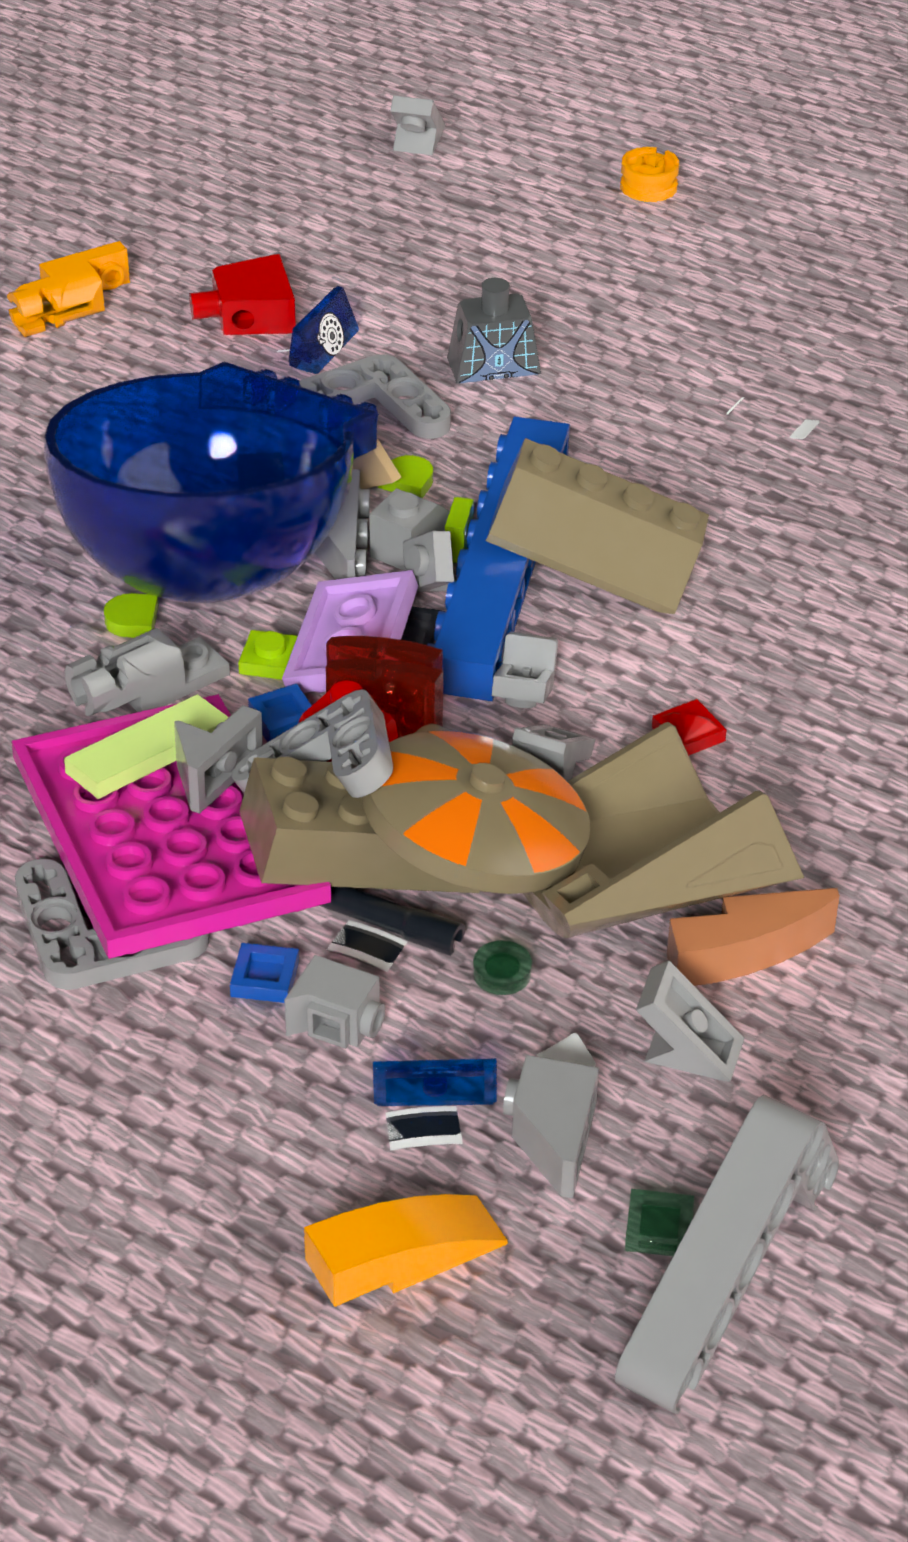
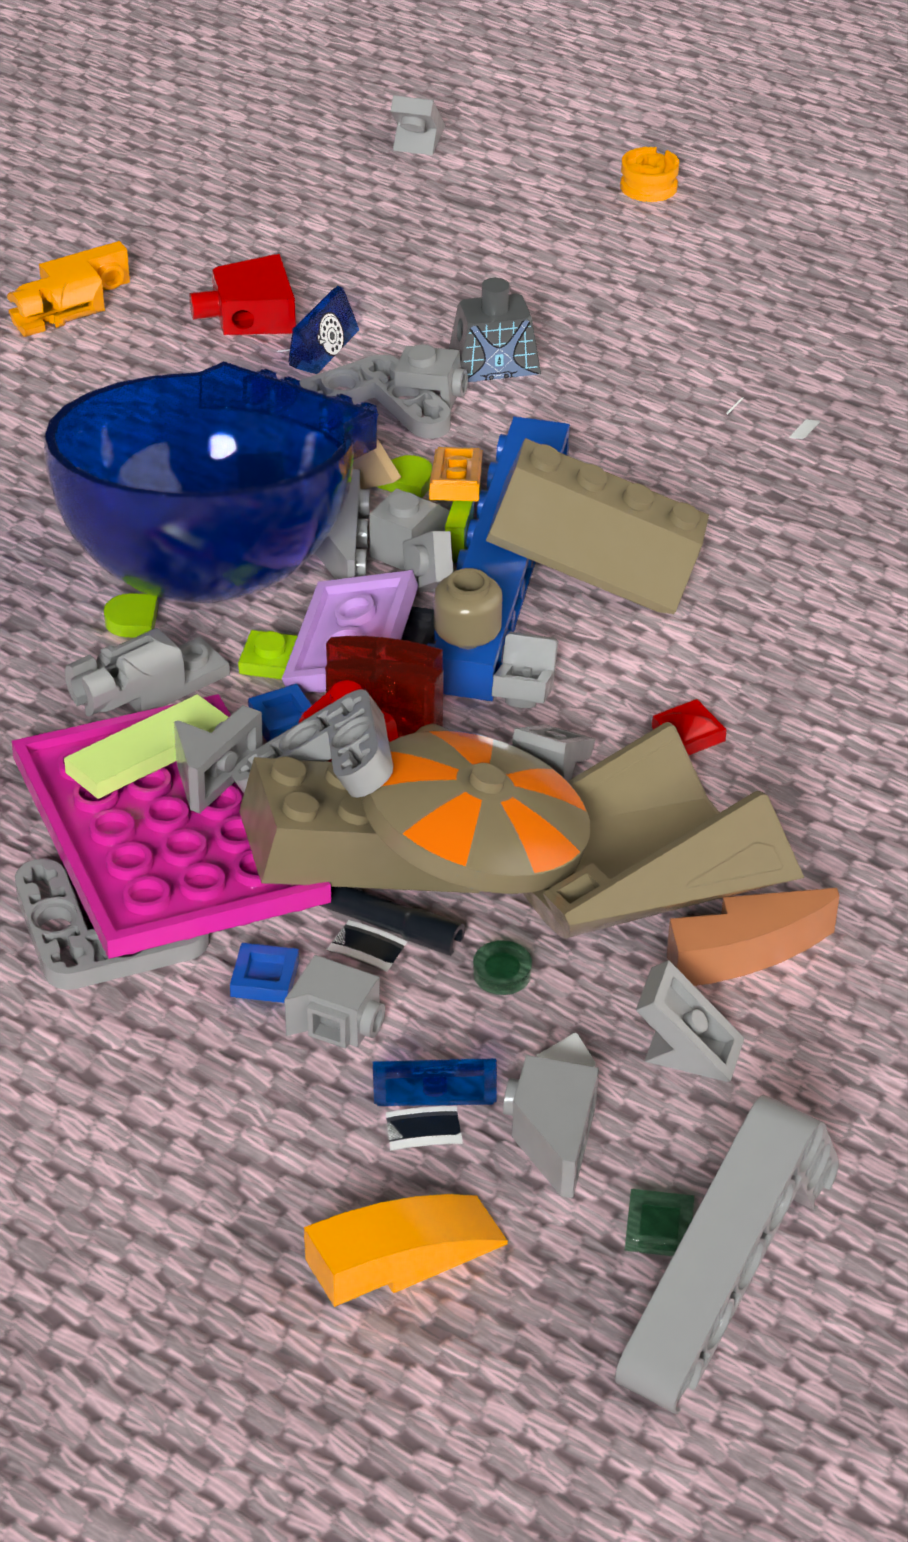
(432, 370): none -> light grey bracket
(456, 474): none -> light orange tile
(468, 608): none -> dark tan head

